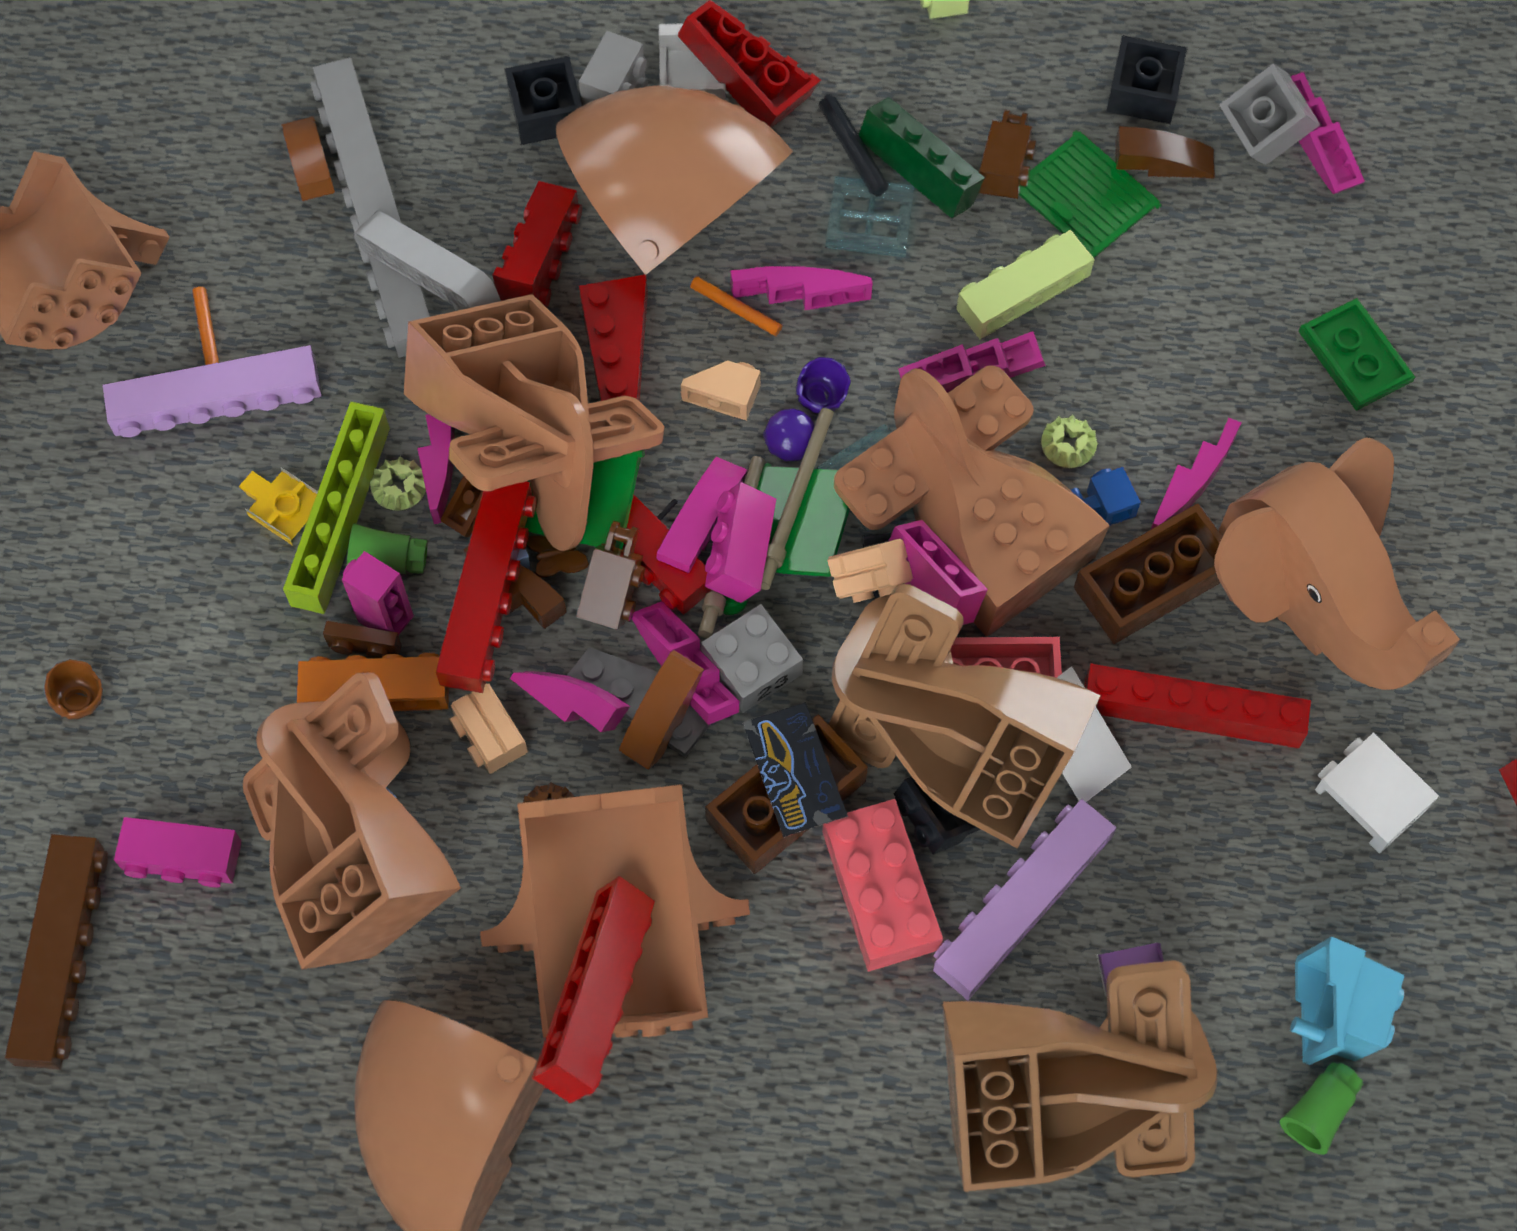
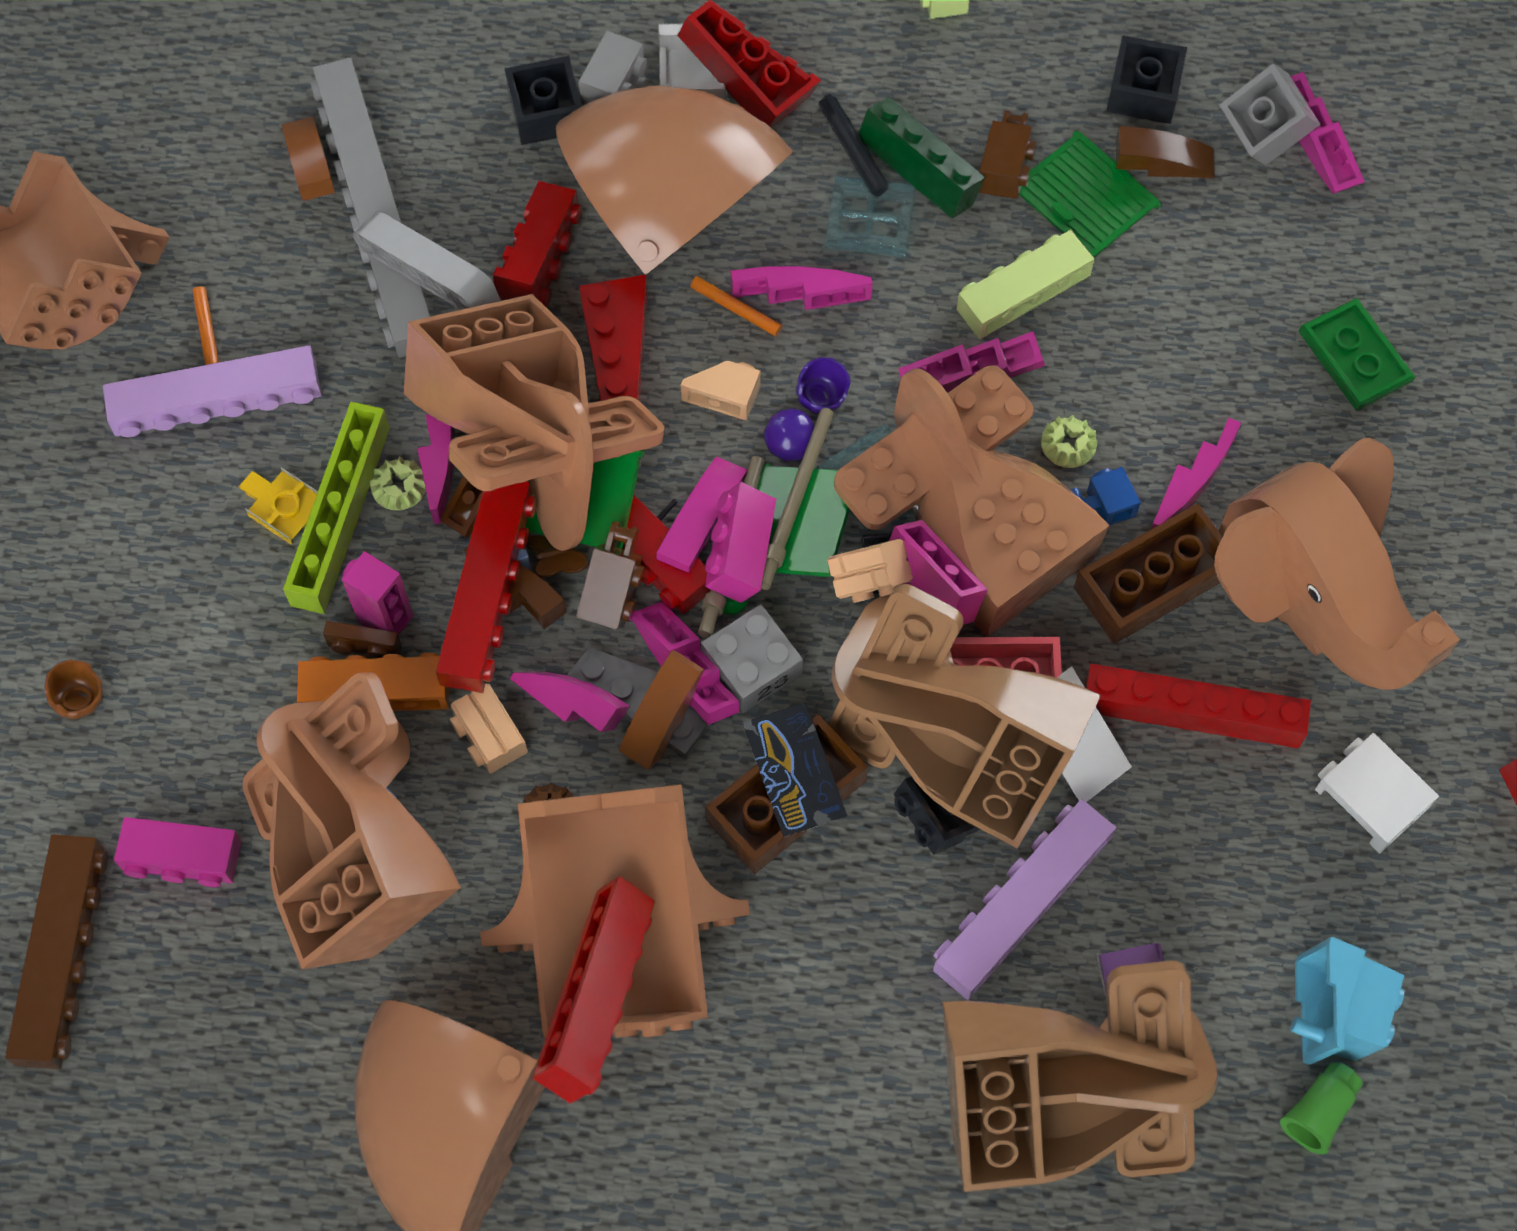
(392, 549): bright green plant -> none
(882, 885): coral brick -> none

